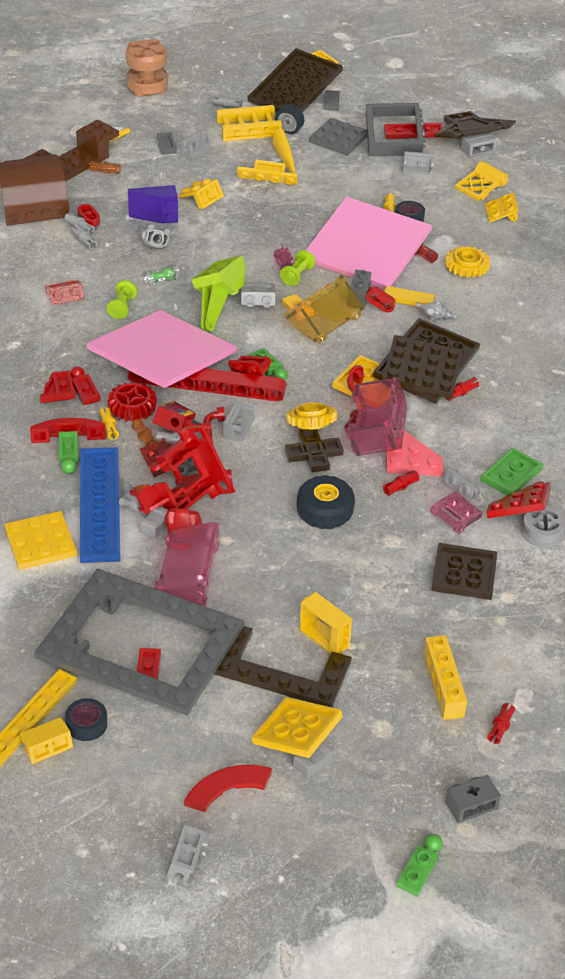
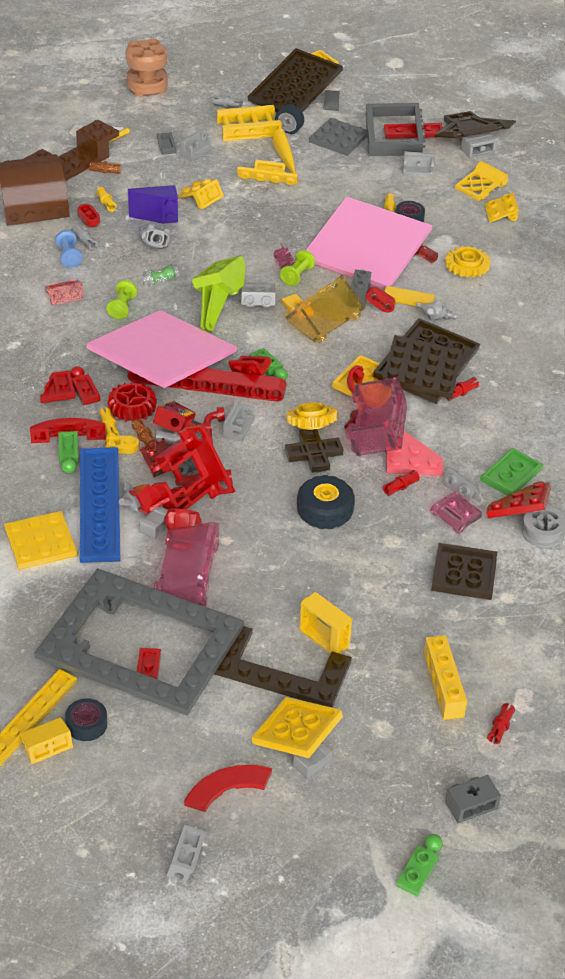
(71, 256): none -> medium blue hose
(73, 219): light grey pin -> none
(106, 199): none -> yellow pin
(125, 444): none -> yellow plate

